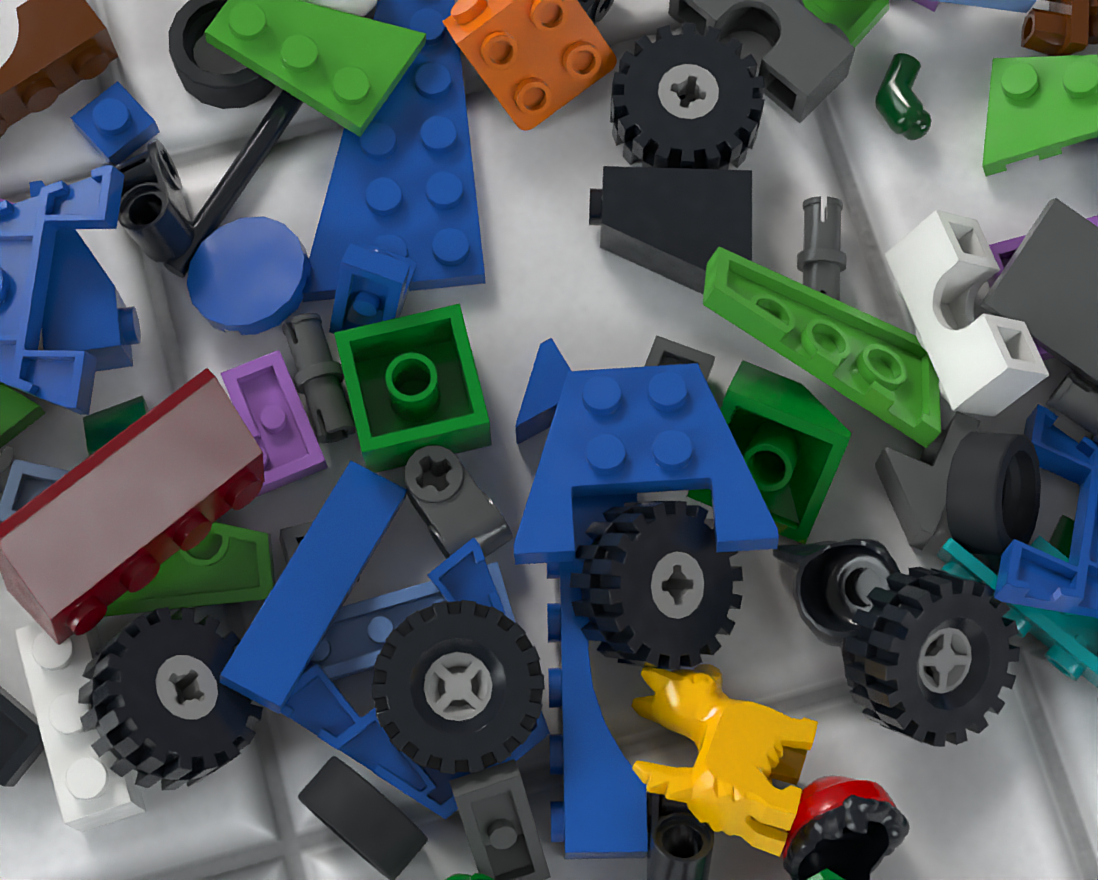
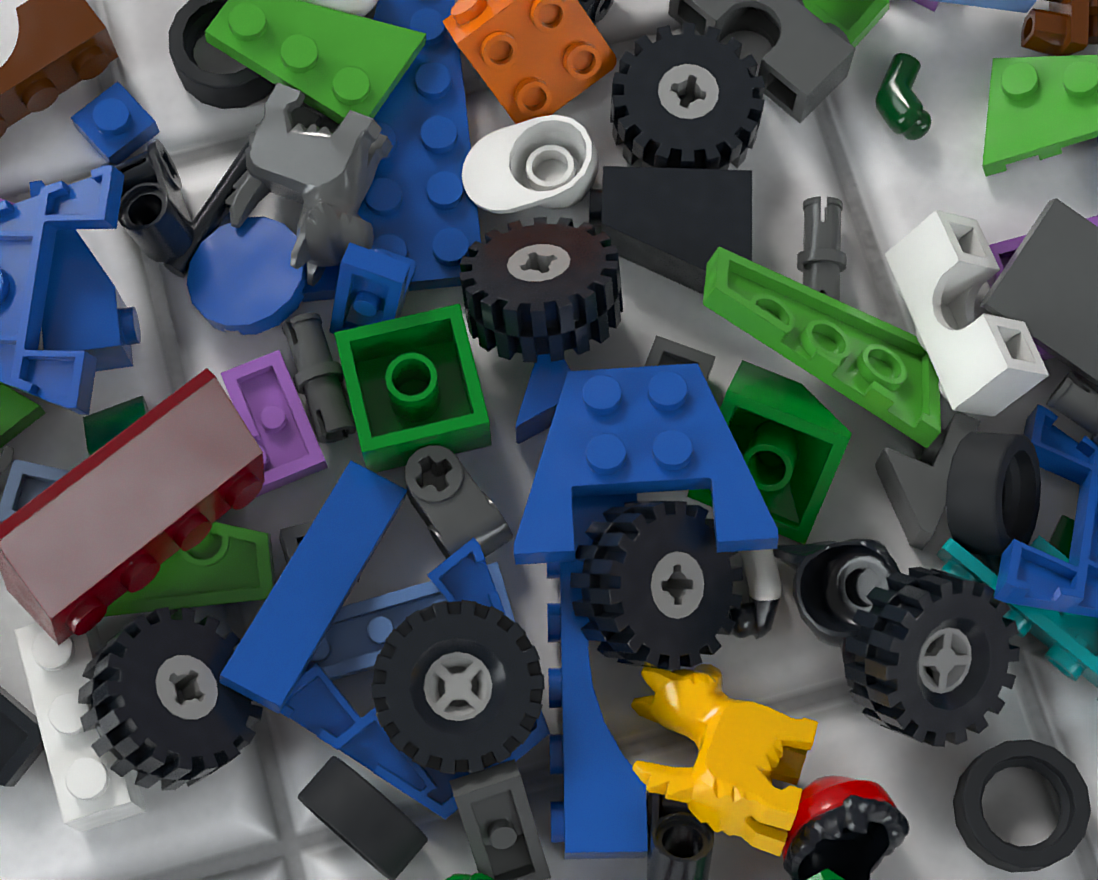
(313, 168): none -> dark grey animal
(531, 165): none -> white cap
(542, 289): none -> black wheel
(764, 595): none -> arm
(1067, 783): none -> black tyre

